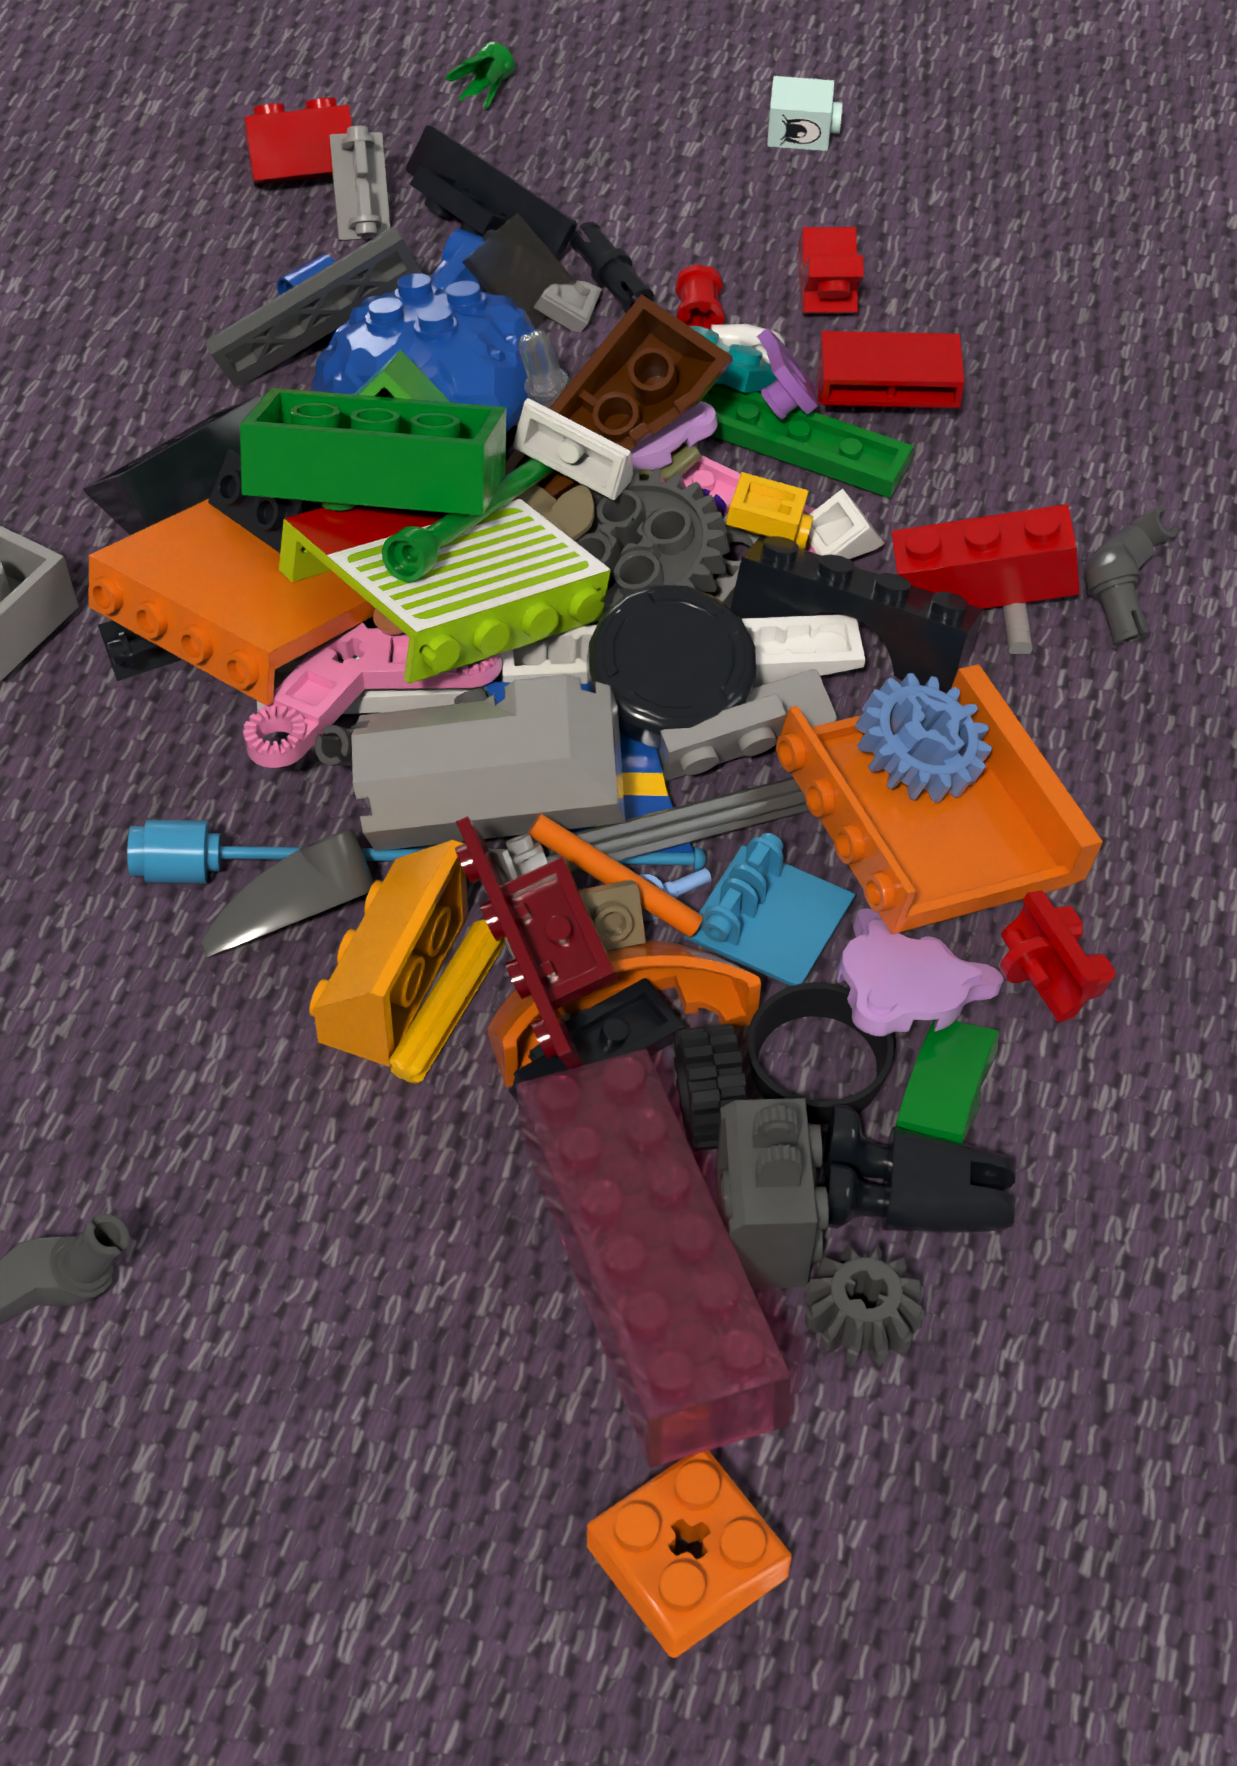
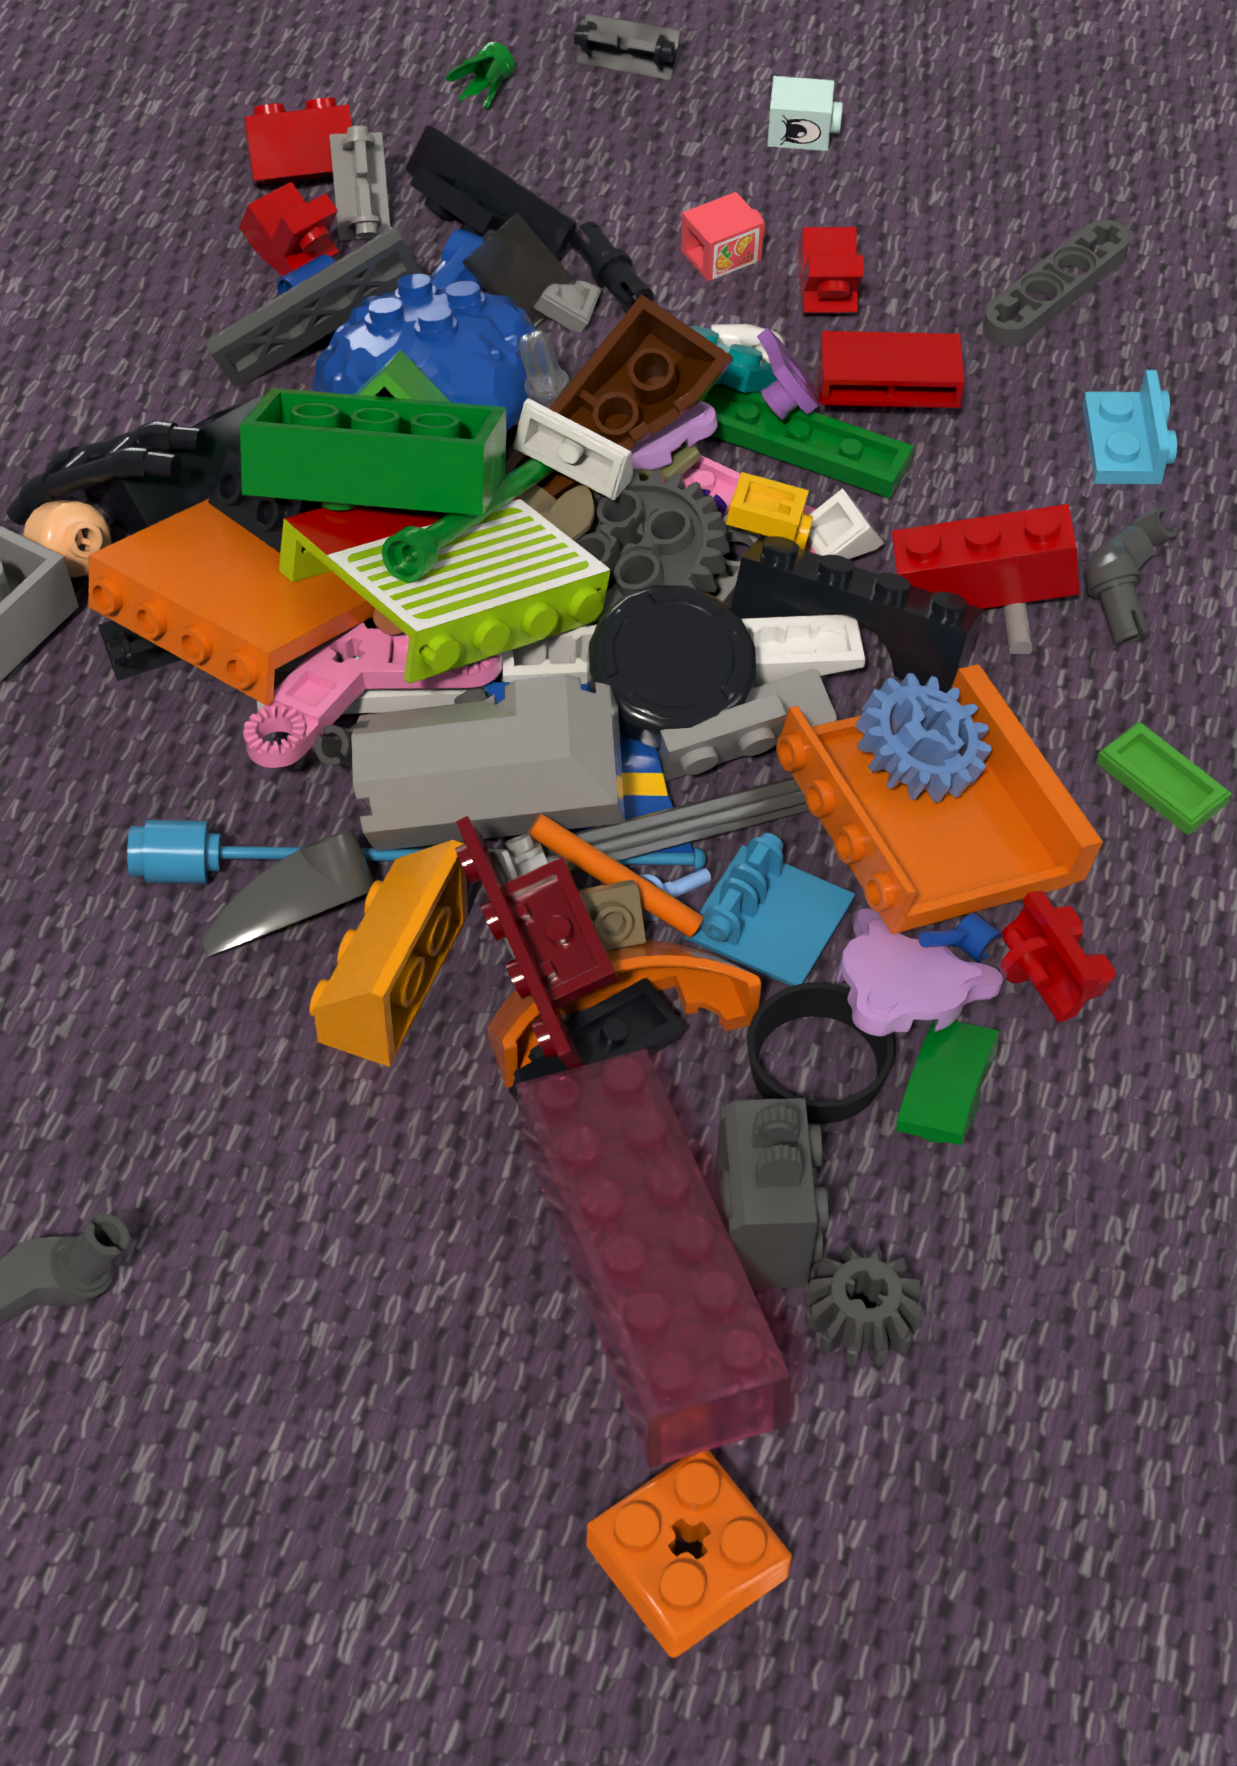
(69, 530): none -> light nougat head
(107, 460): none -> black piece
(288, 229): none -> red brick
(445, 1004): yellow axle -> none
(627, 46): none -> hinge
(699, 293): red bush -> none
(707, 1080): black tyre -> none
(722, 236): none -> coral brick
(925, 1178): black piece -> none
(970, 935): none -> blue hand
(1061, 286): none -> dark grey beam
(1130, 434): none -> medium azure bracket
(1163, 778): none -> bright green tile

